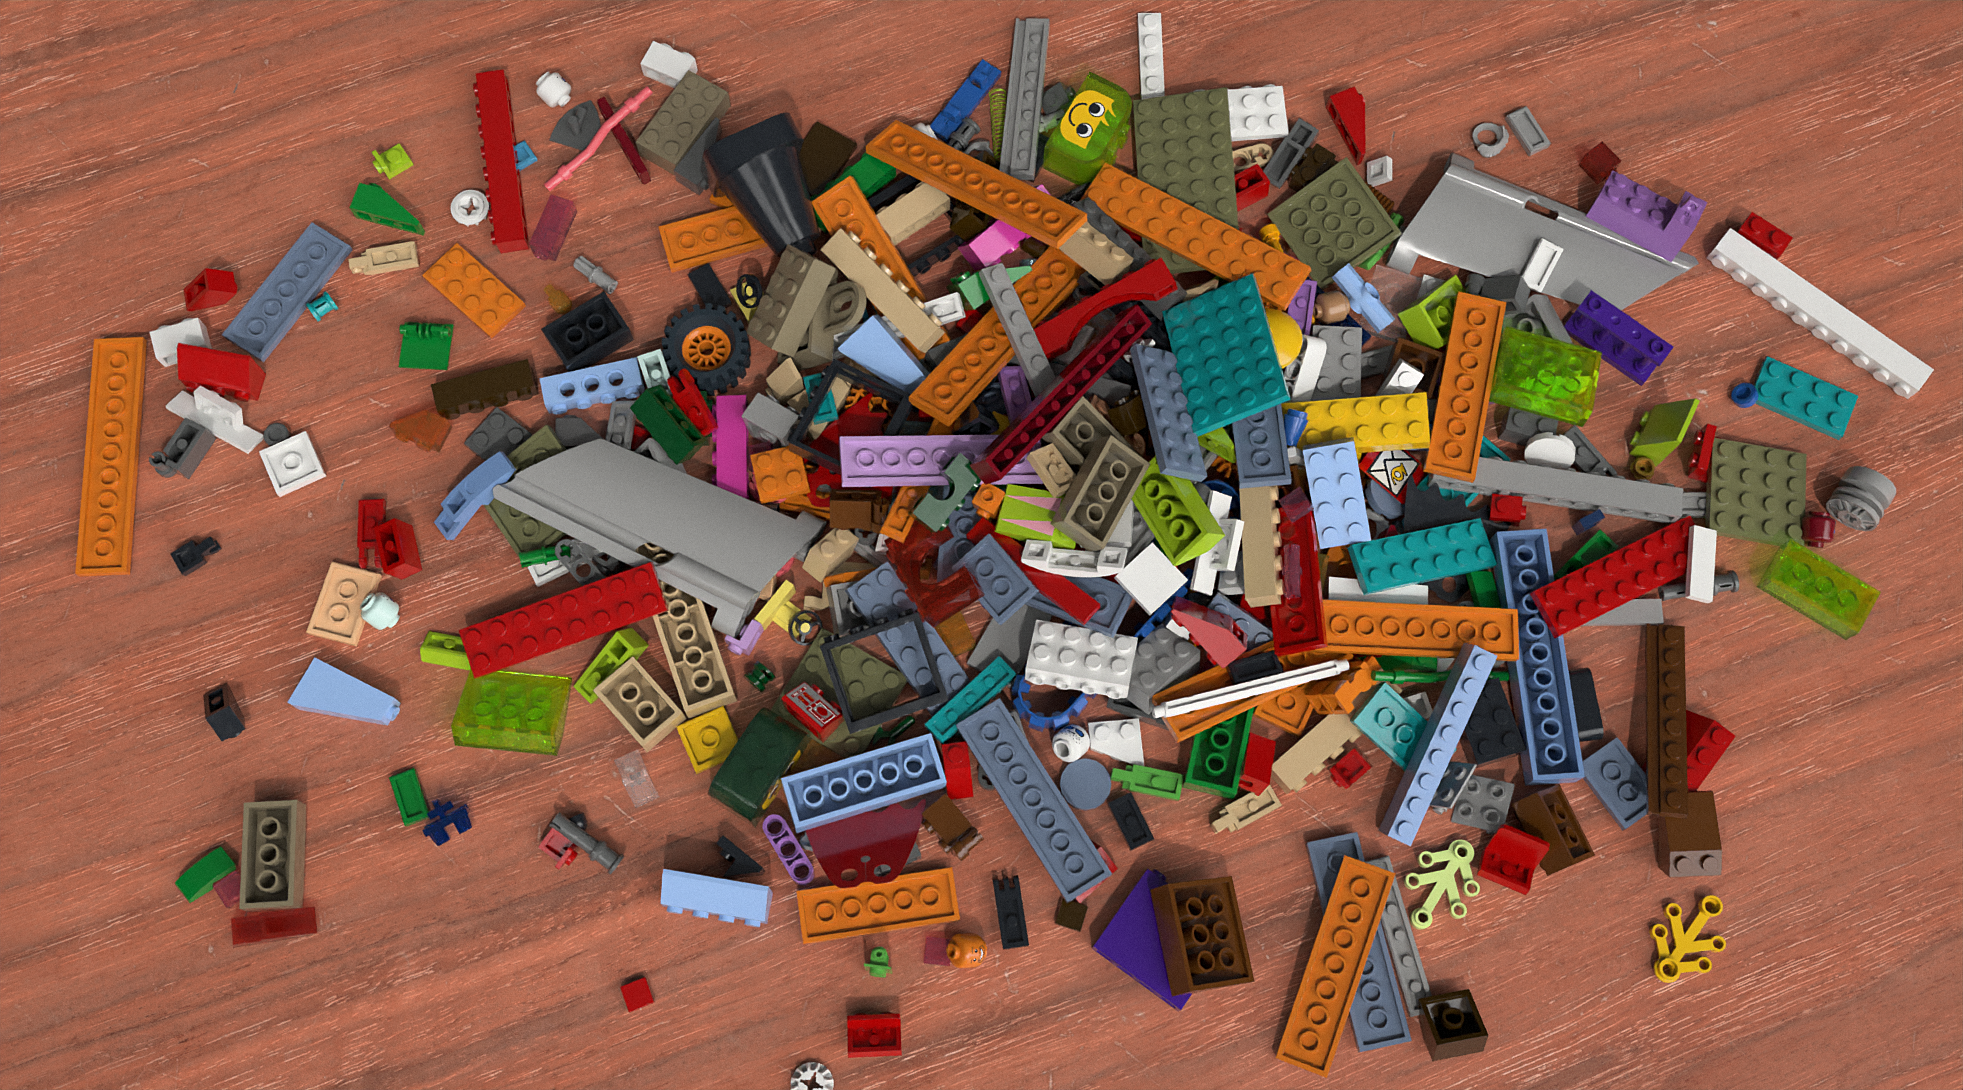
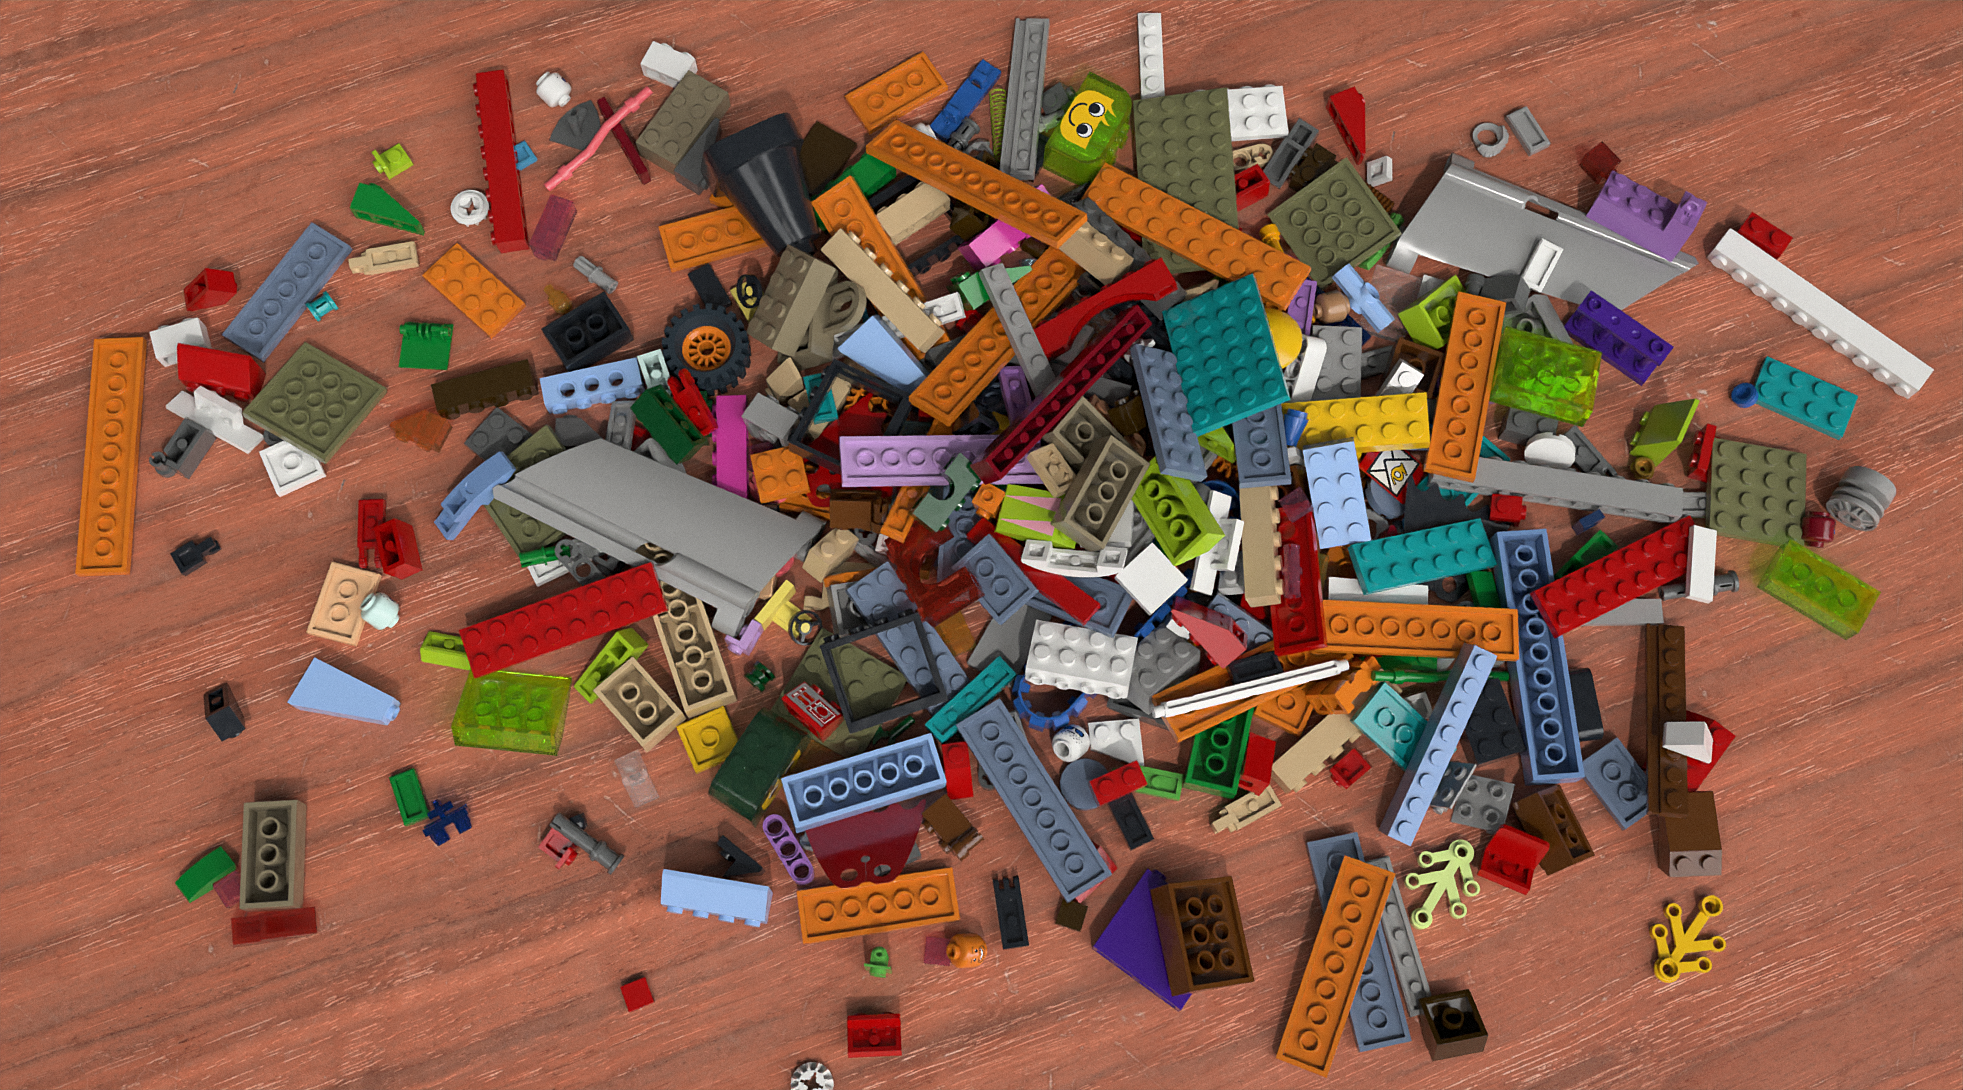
(315, 402): none -> olive plate
(896, 92): none -> orange tile
(1117, 783): none -> red brick
(1689, 739): none -> white slope

